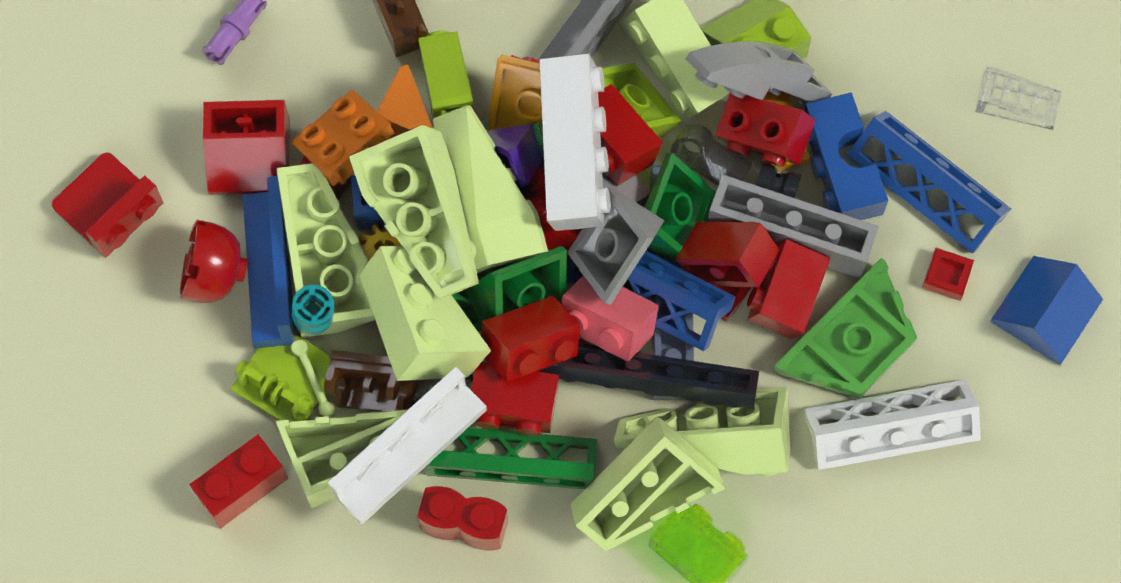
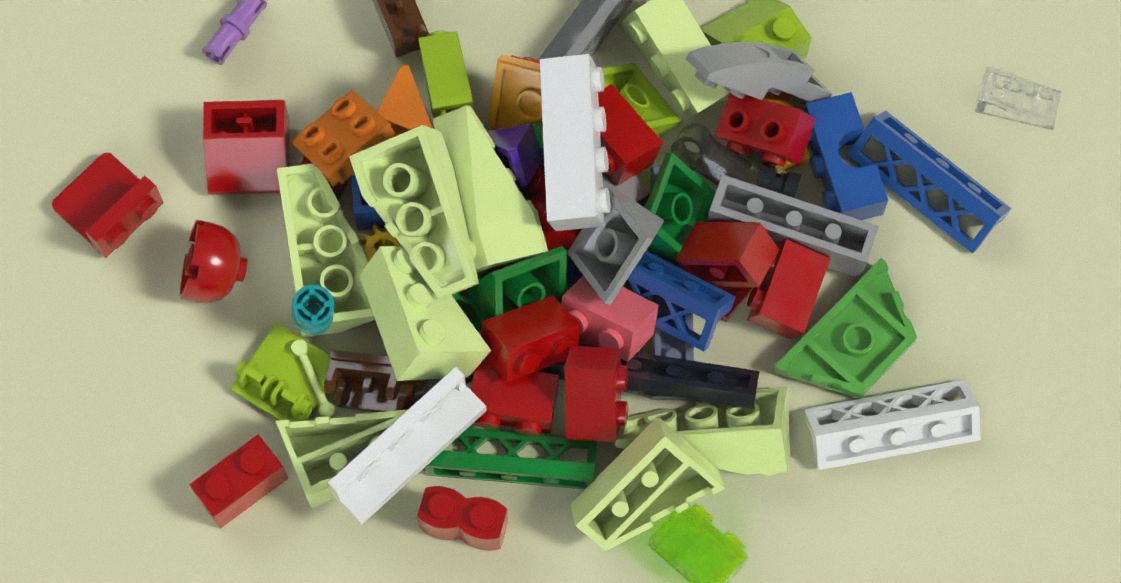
(268, 268): blue fence -> none
(594, 393): none -> red brick
(948, 274): red tile -> none
(1048, 307): blue slope -> none

